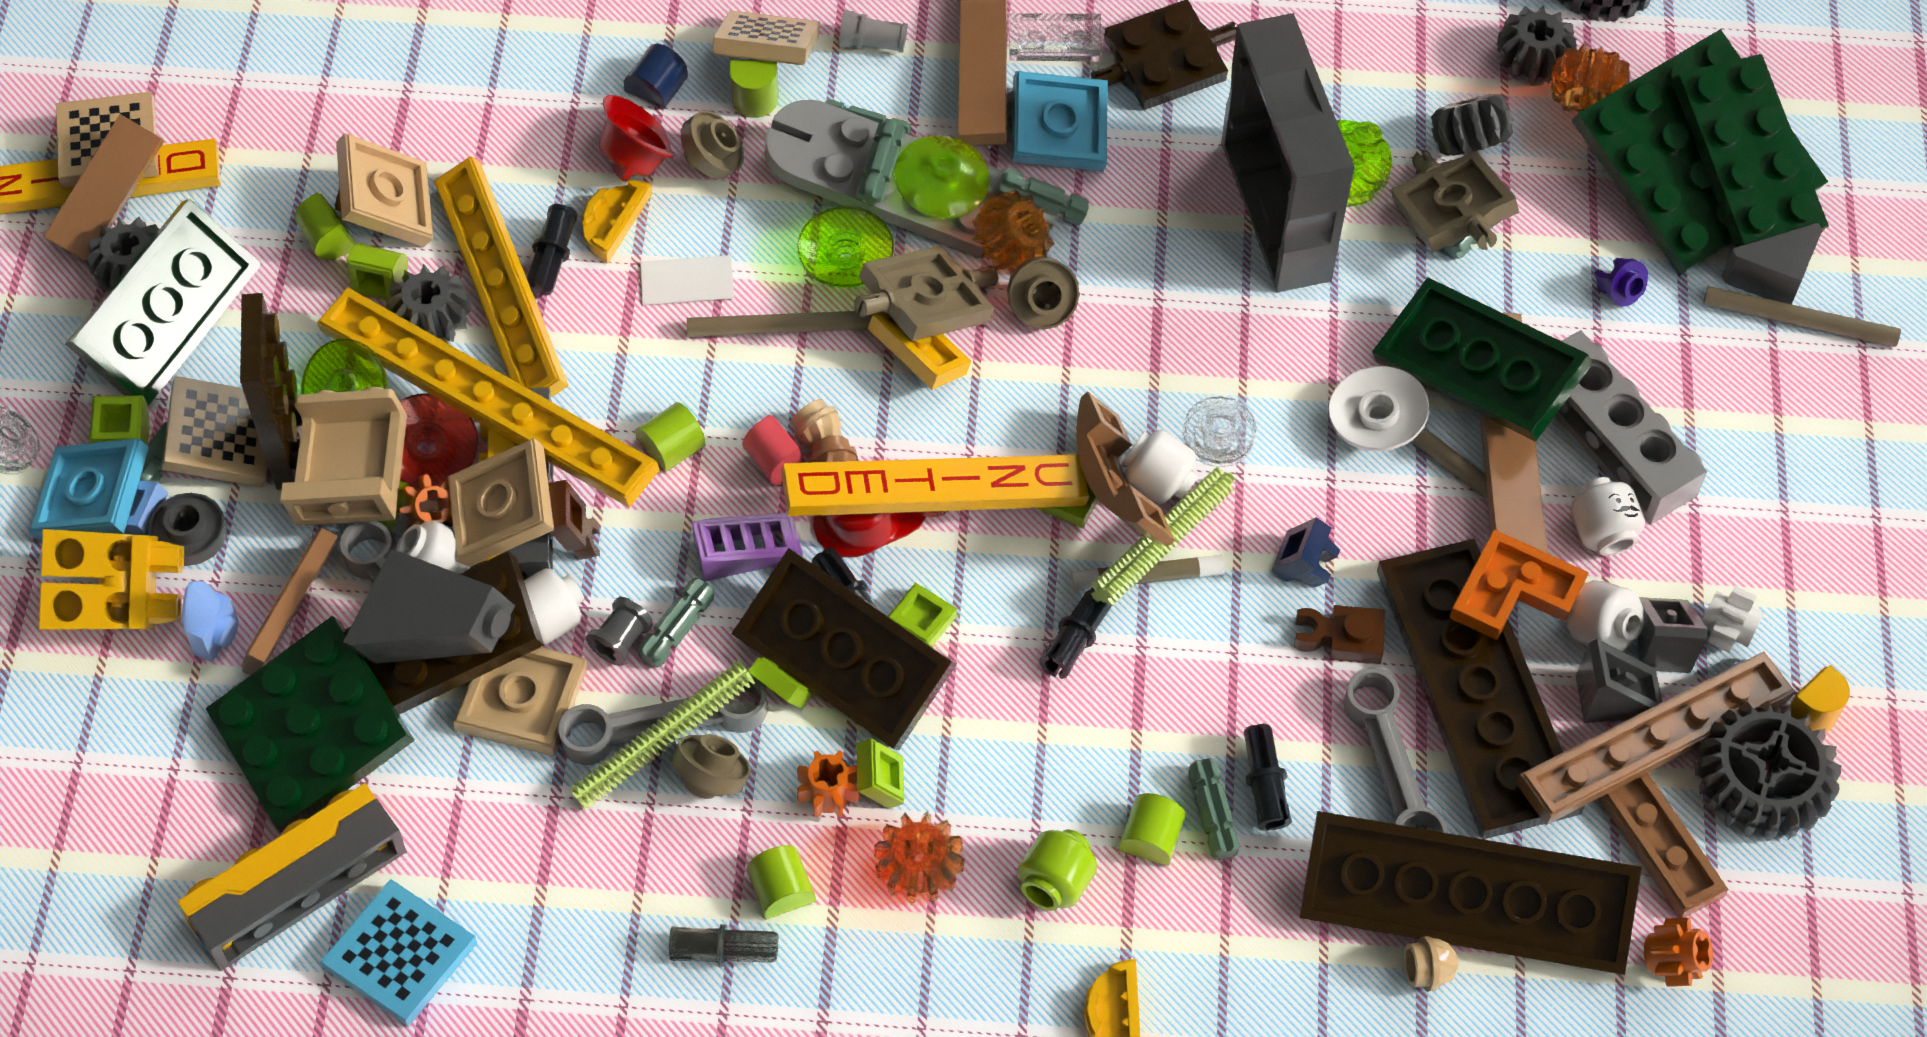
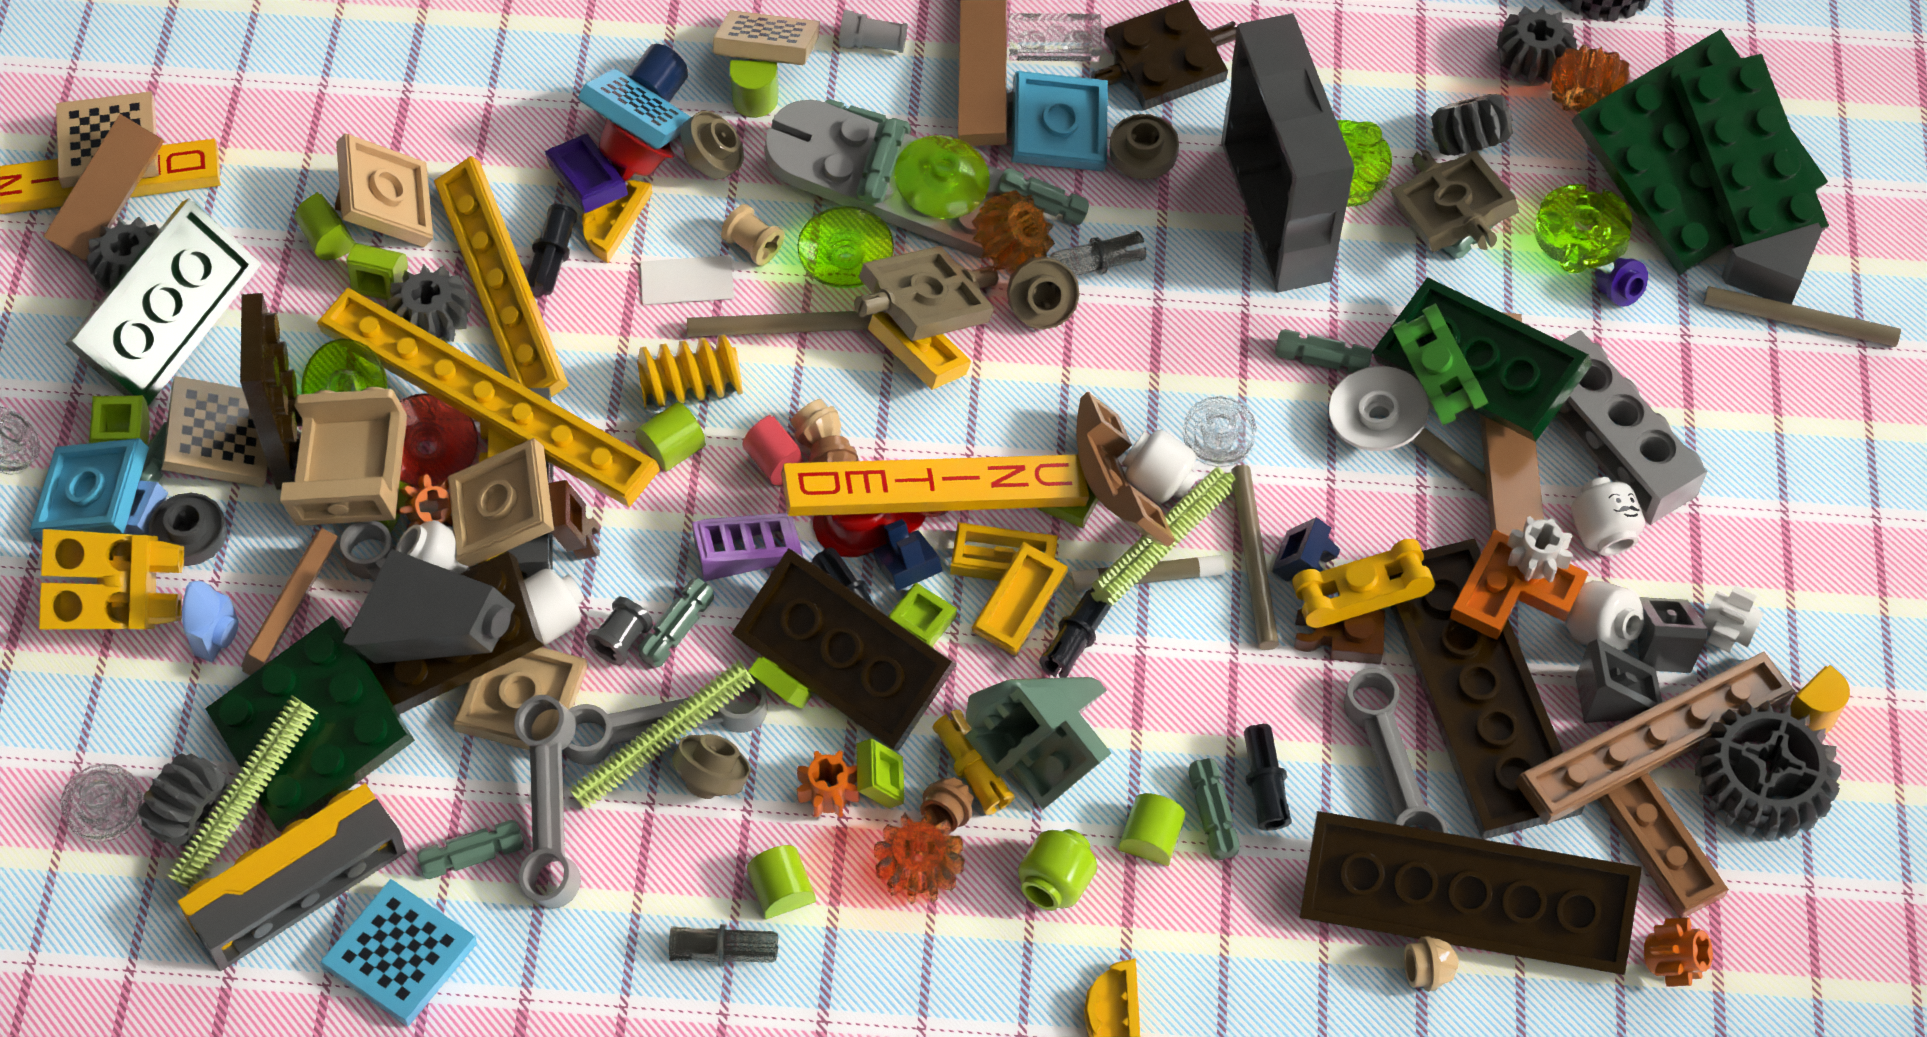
(101, 802): none -> clear plate
(182, 799): none -> dark grey gear
(242, 793): none -> yellowish green axle
(470, 849): none -> sand green axle
(547, 801): none -> light grey piece
(586, 173): none -> dark purple tile
(634, 108): none -> medium azure tile
(689, 370): none -> yellow piece
(752, 234): none -> tan bush
(906, 556): none -> dark blue tile
(949, 801): none -> medium nougat plate
(970, 765): none -> yellow pin
(990, 562): none -> yellow tile
(1019, 599): none -> yellow tile
(1037, 732): none -> sand green piece
(1102, 254): none -> clear smoke axle
(1144, 146): none -> dark tan plate
(1254, 558): none -> dark tan bar
(1322, 351): none -> sand green axle
(1363, 585): none -> yellow plate
(1439, 365): none -> bright green plate
(1539, 549): none -> white gear
(1583, 248): none -> clear neon green plate

